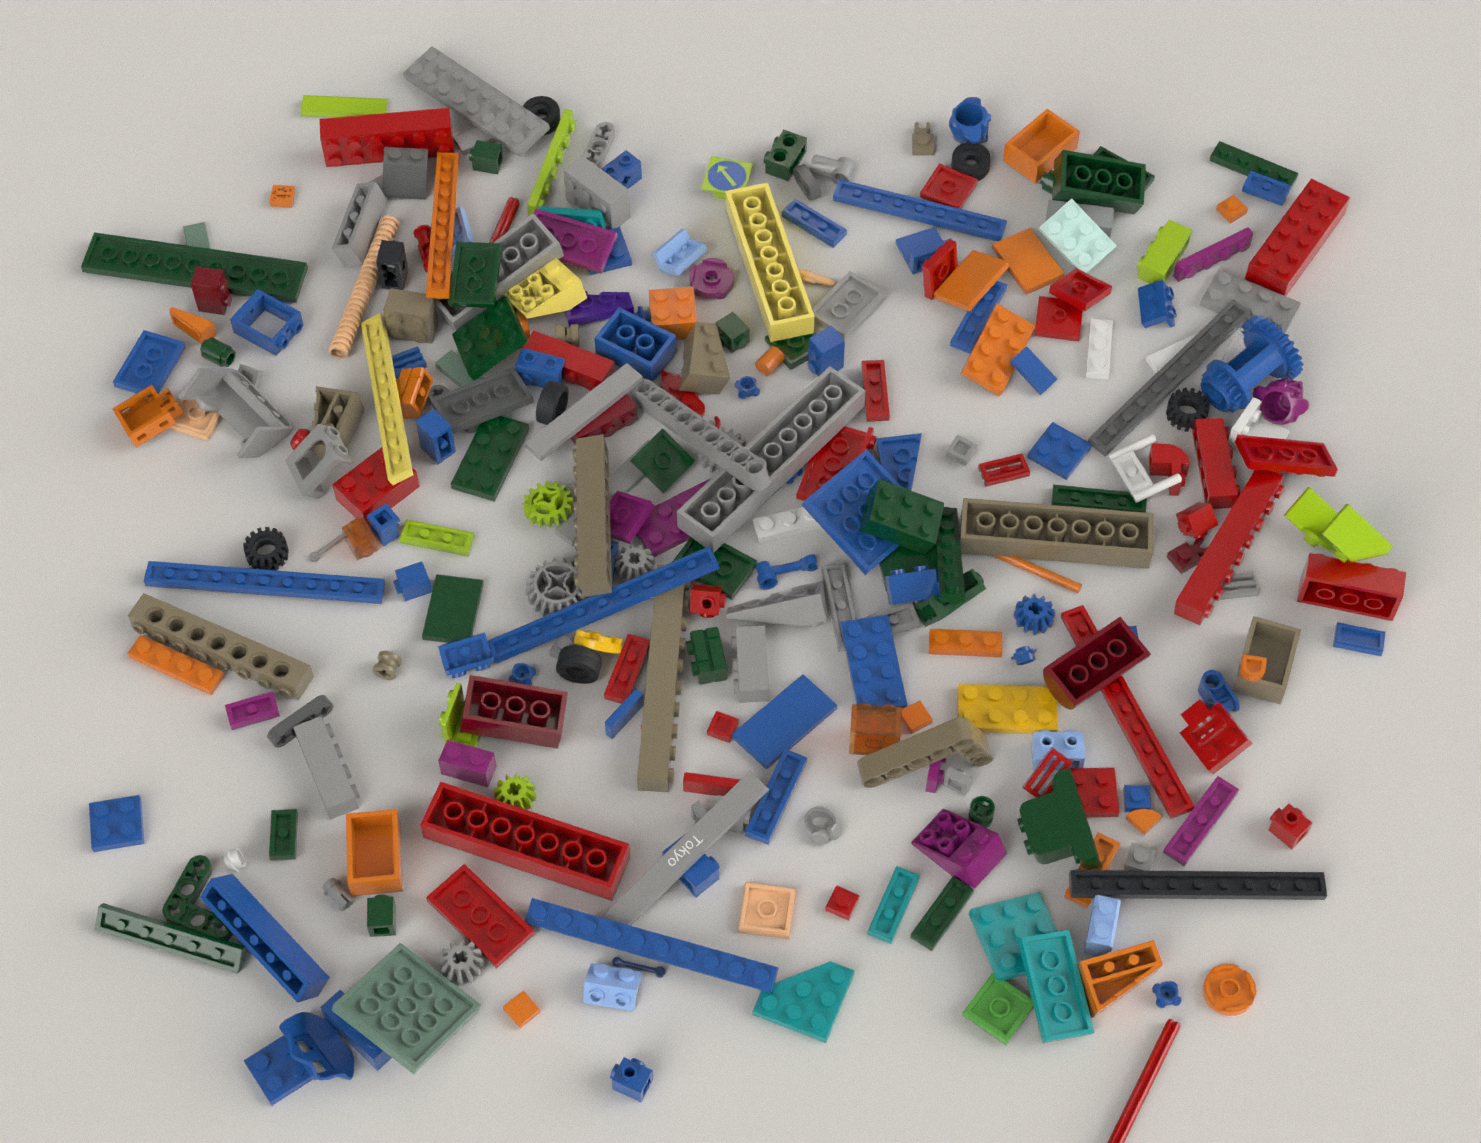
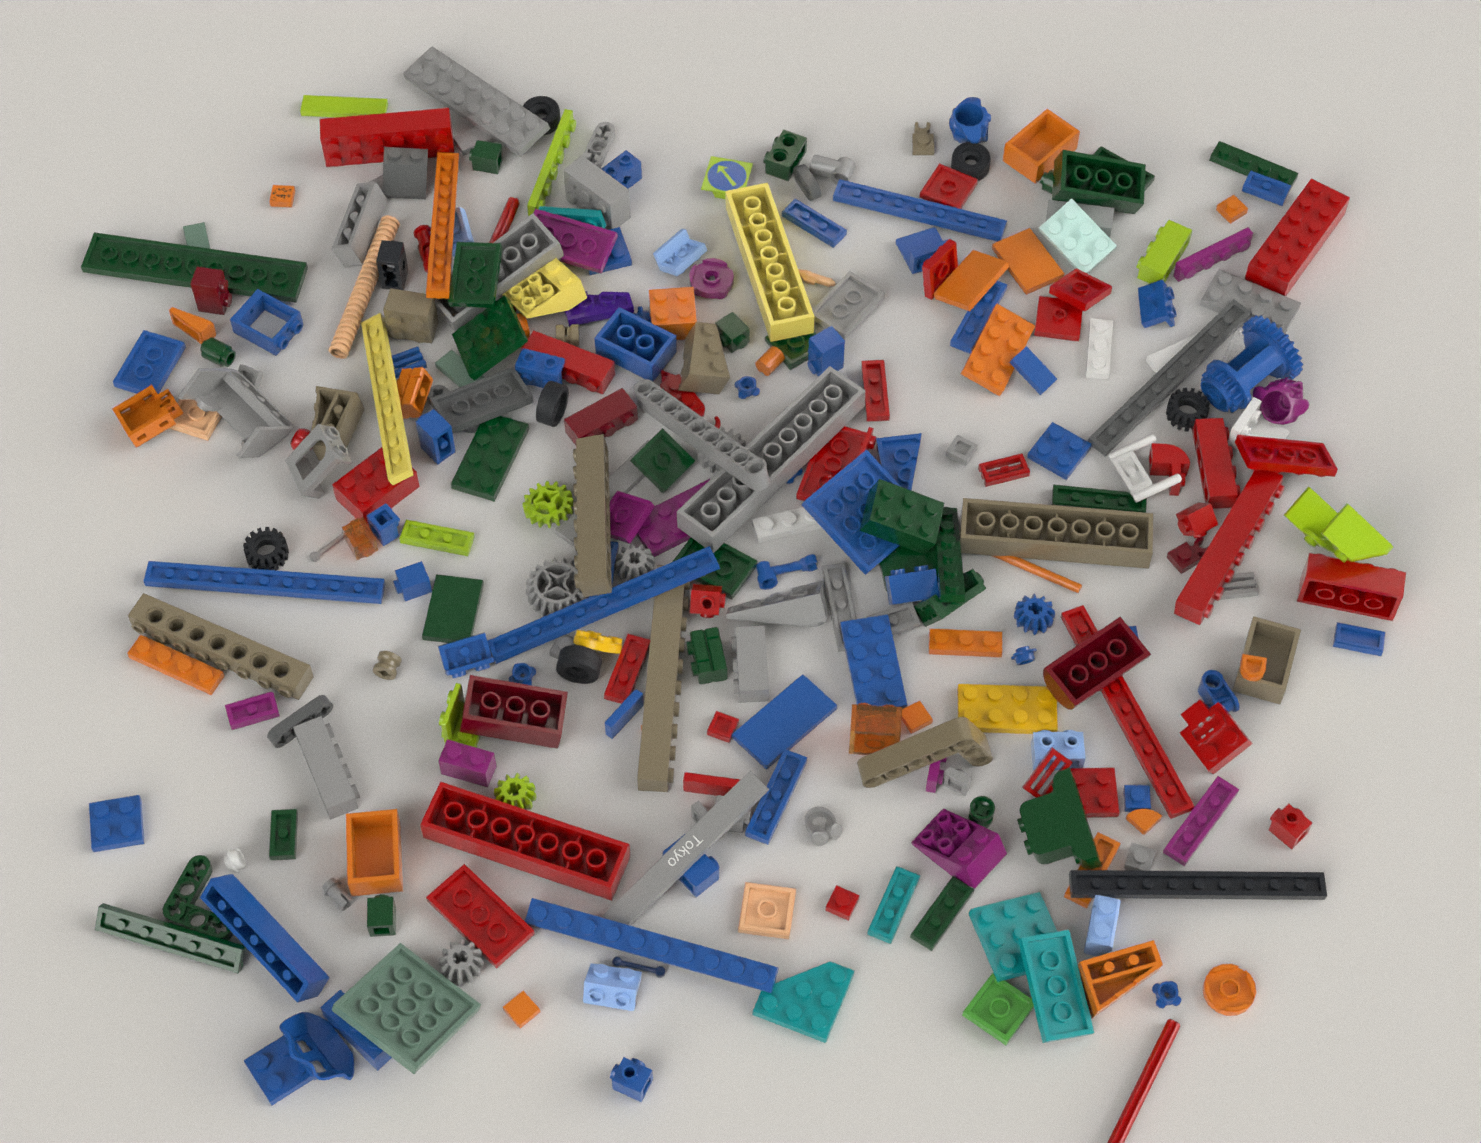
(583, 412): light grey tile -> none

